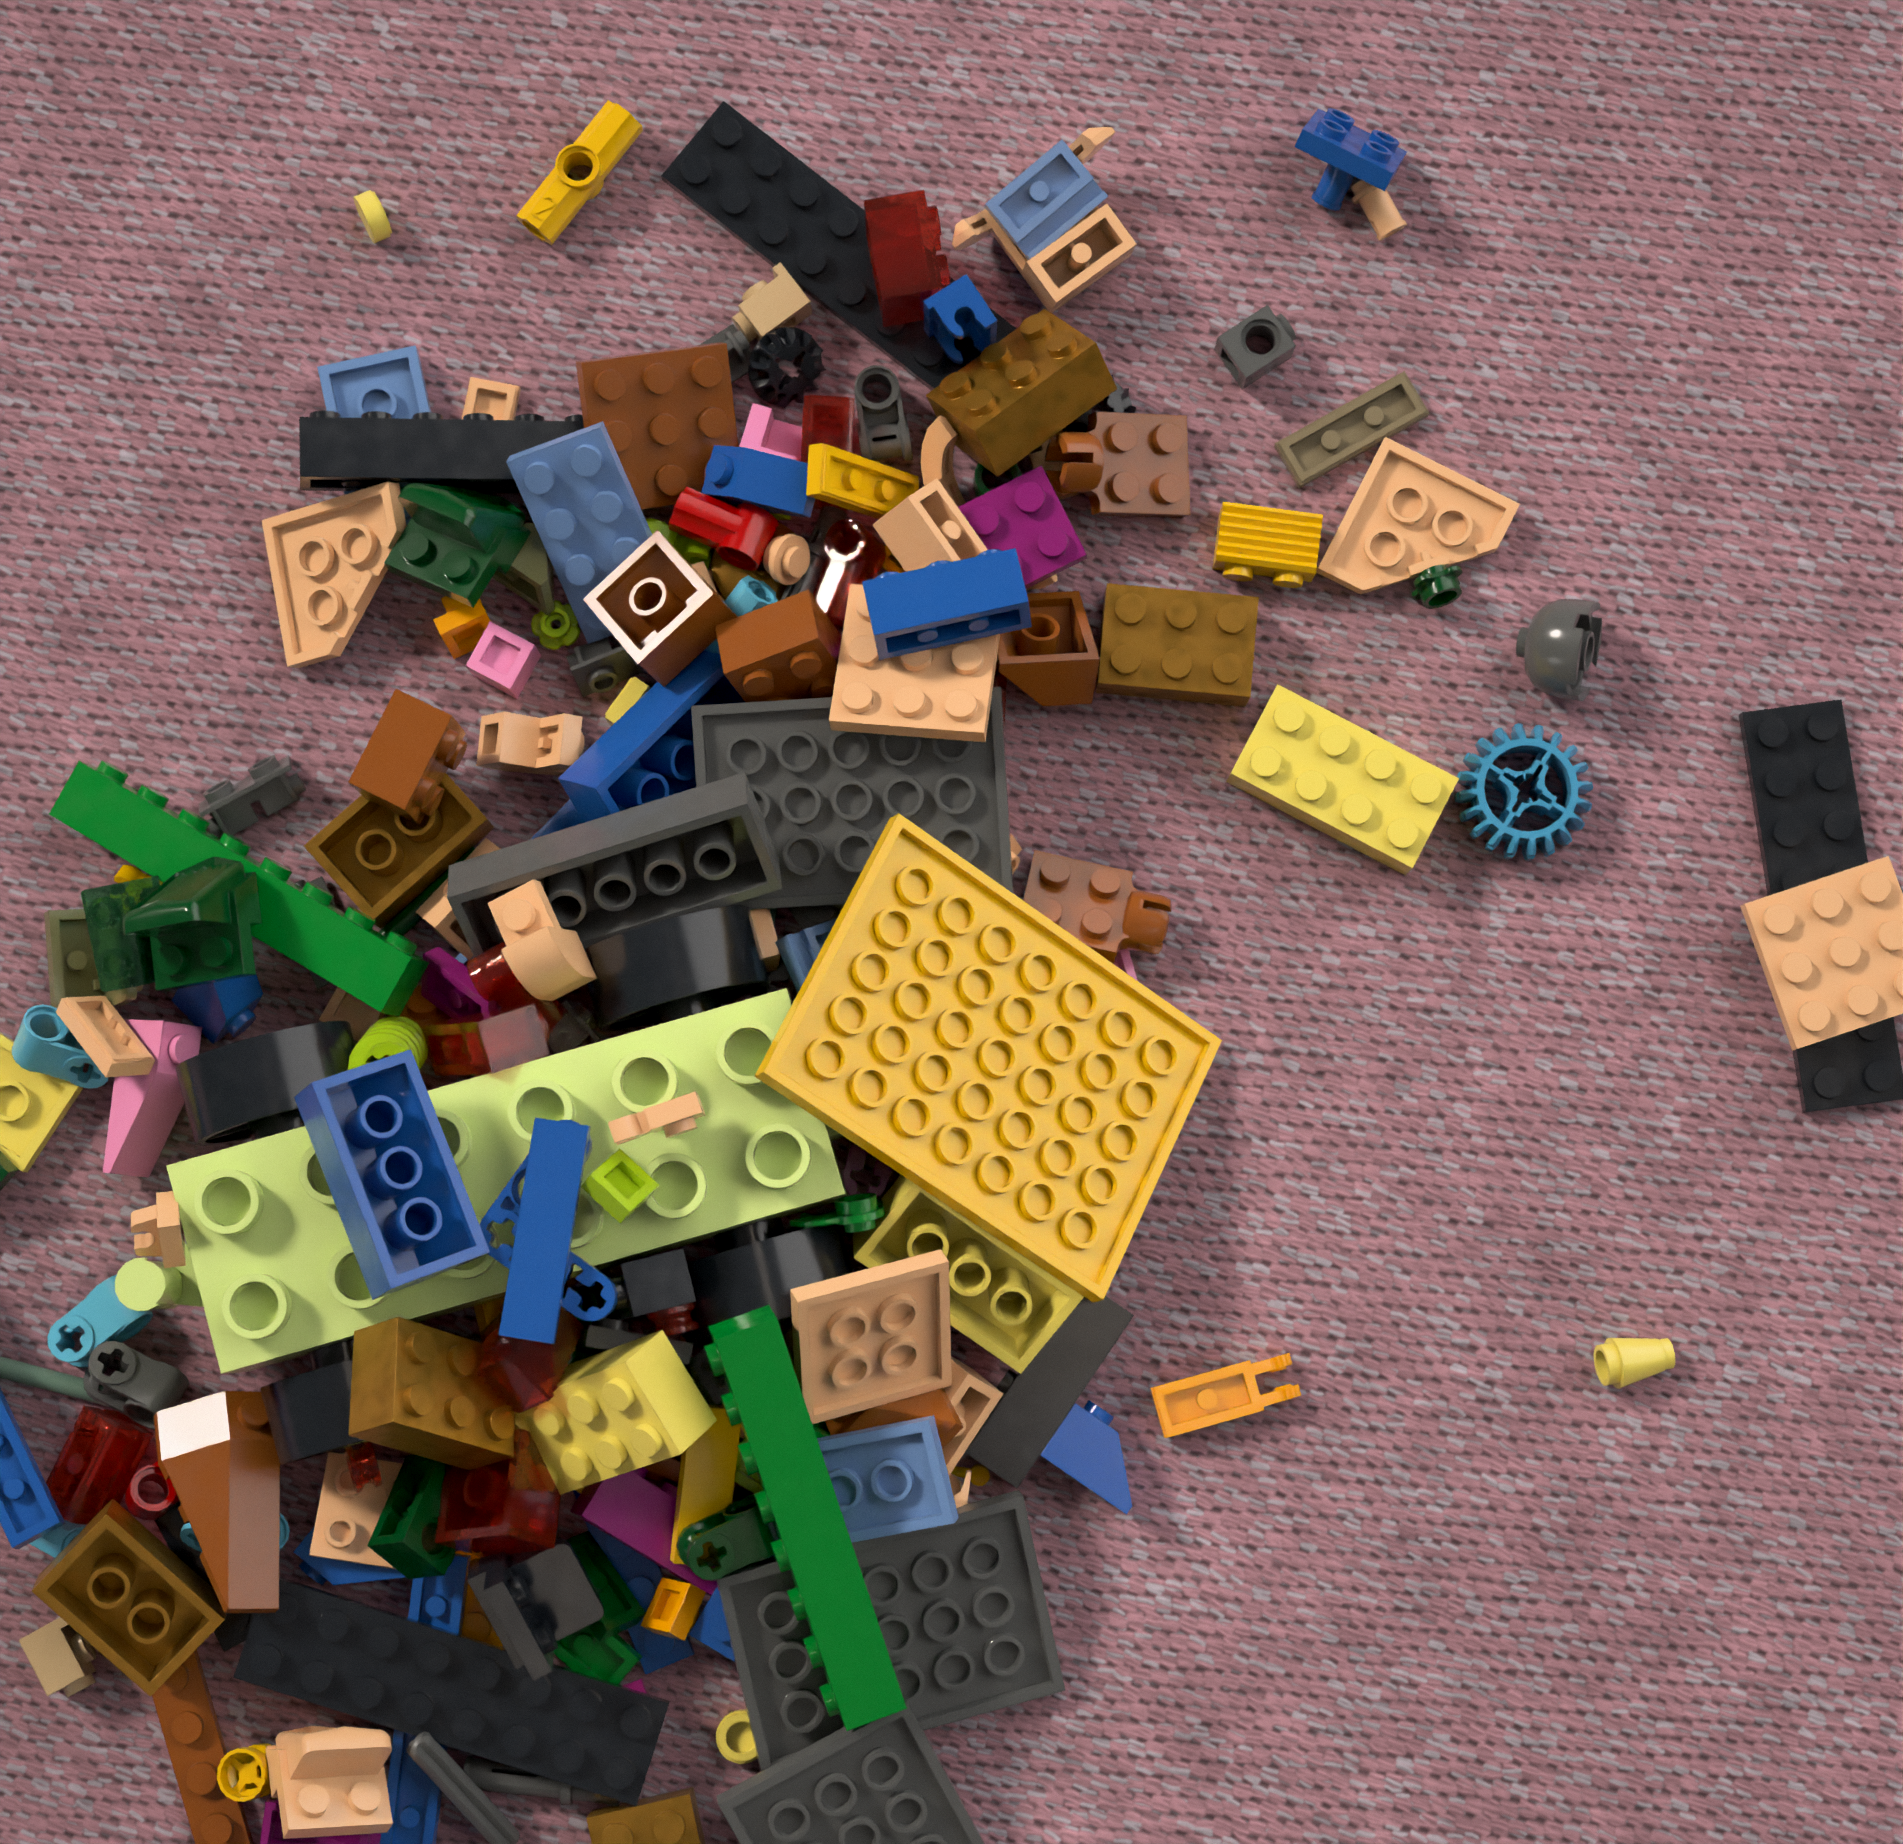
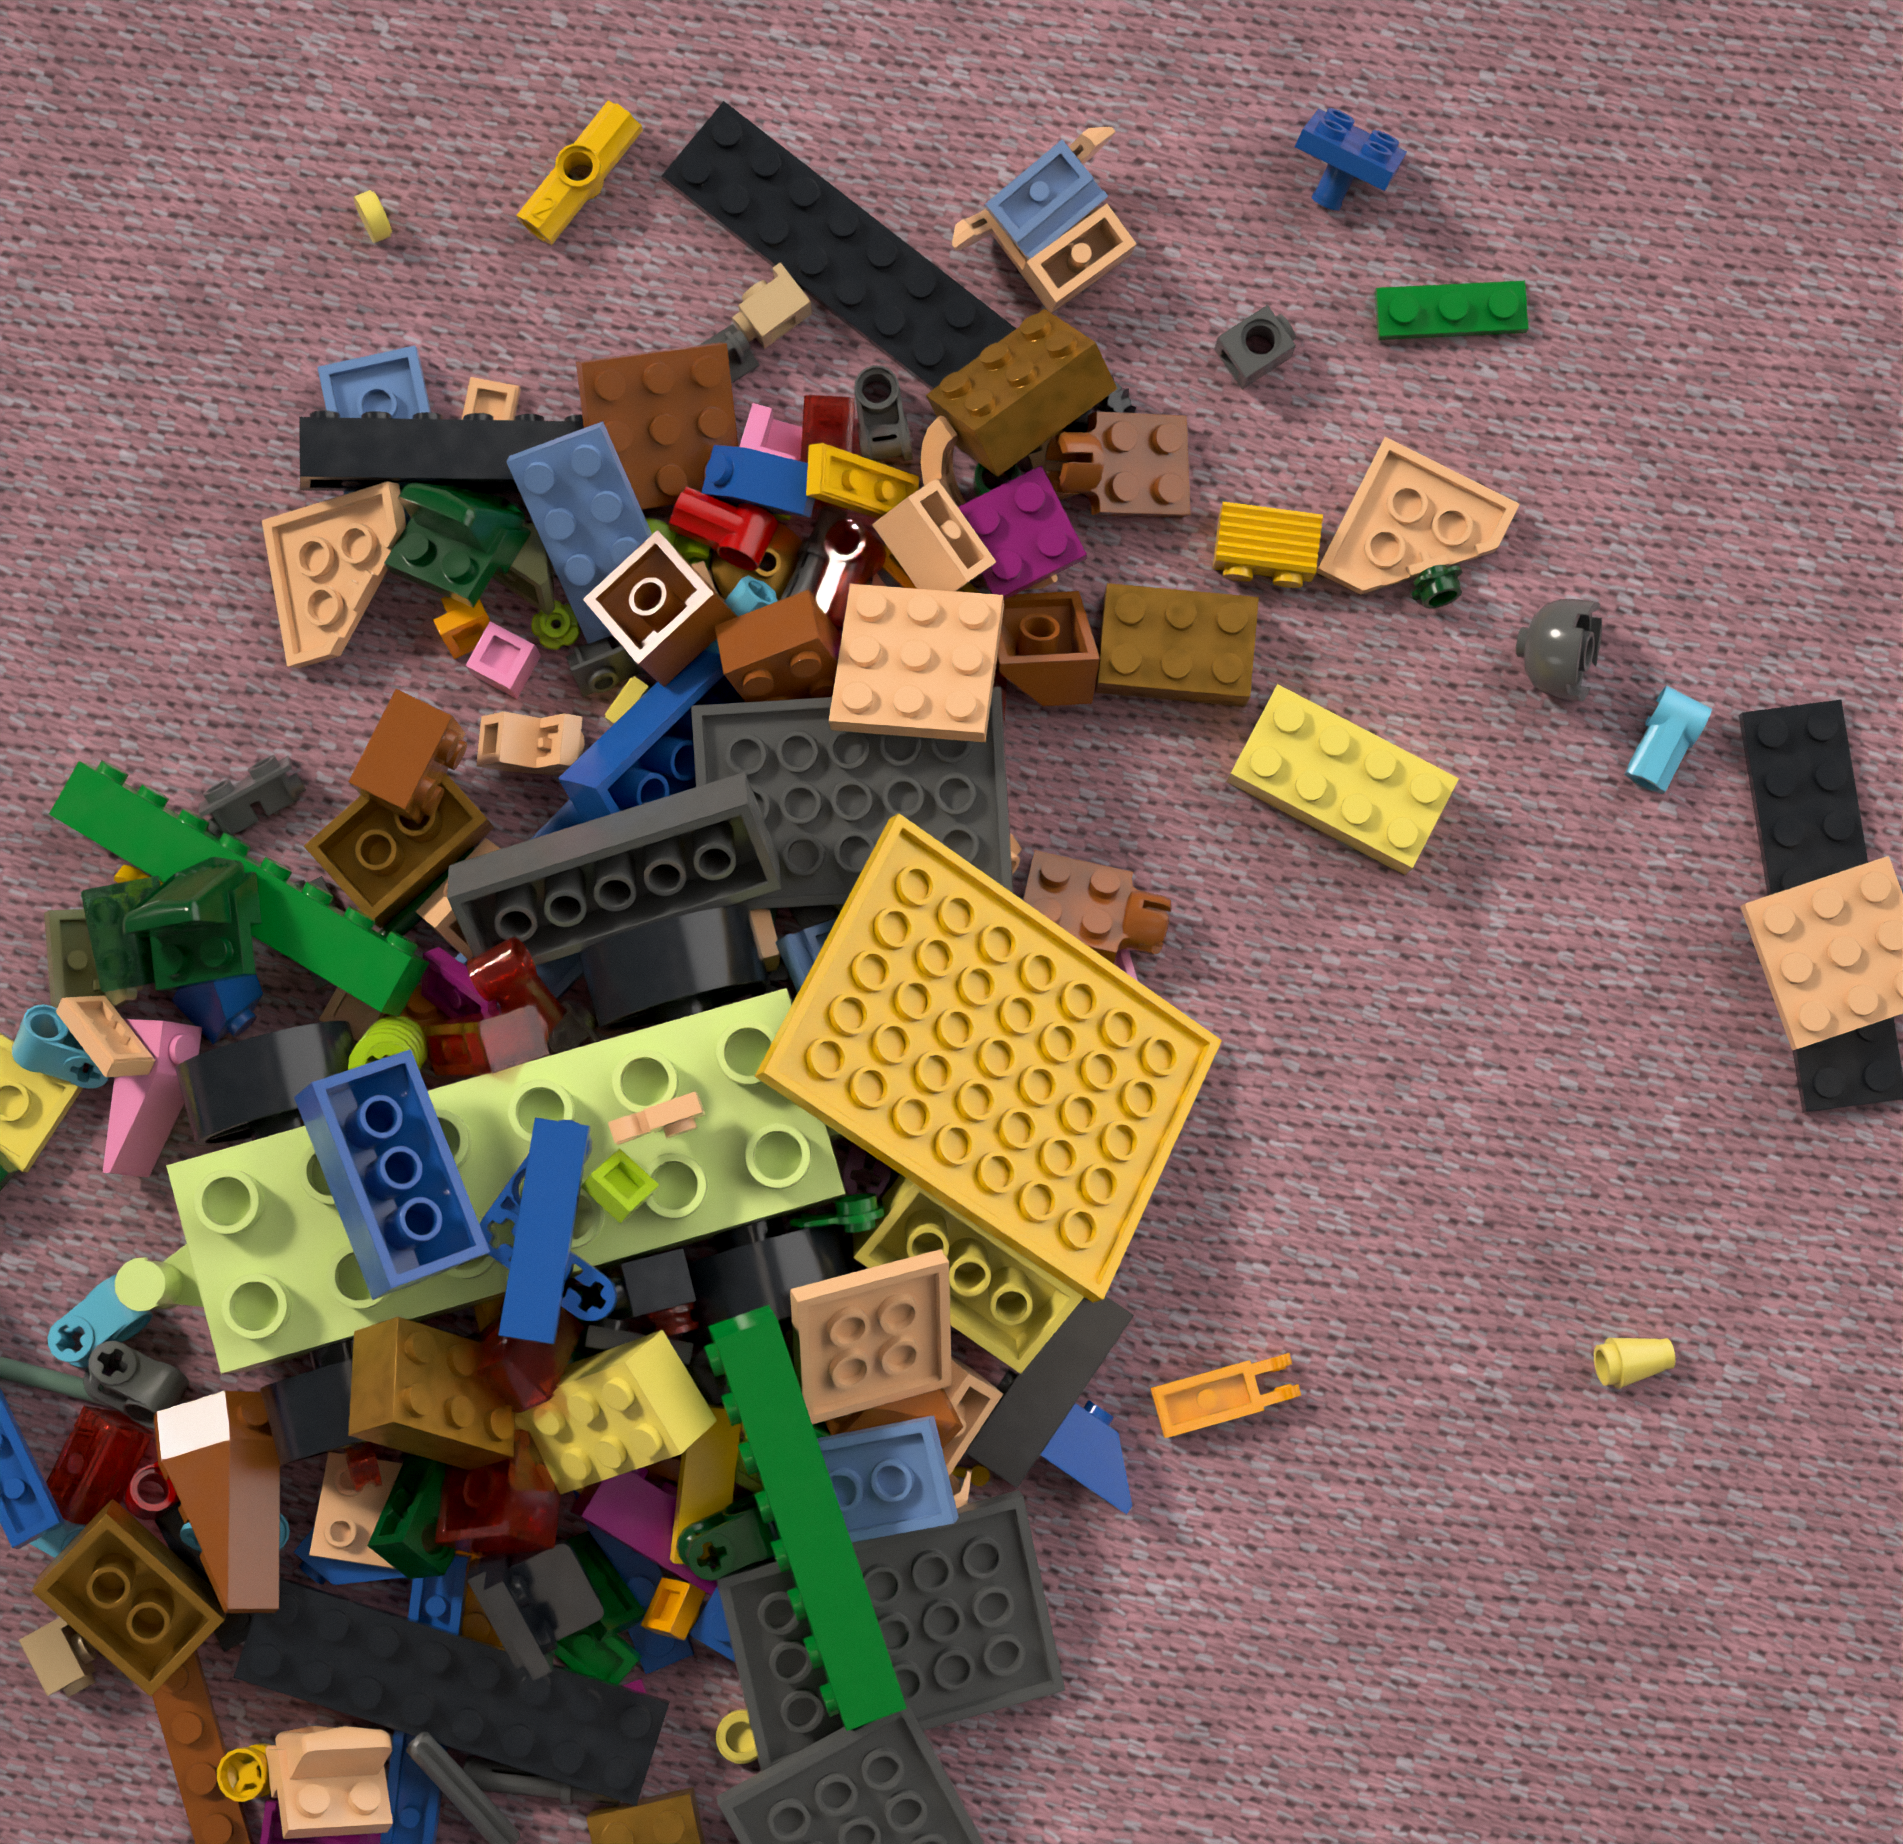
(165, 1231): light nougat tile -> none
(537, 949): light nougat brick -> none
(765, 372): black gear -> none
(787, 558): light nougat plate -> none
(902, 250): clear red brick -> none
(947, 603): blue brick -> none
(959, 313): blue hinge -> none
(1351, 429): dark tan tile -> none
(1378, 209): light nougat pin -> none
(1451, 310): none -> green plate
(1502, 781): dark azure gear -> none
(1669, 734): none -> medium azure piece

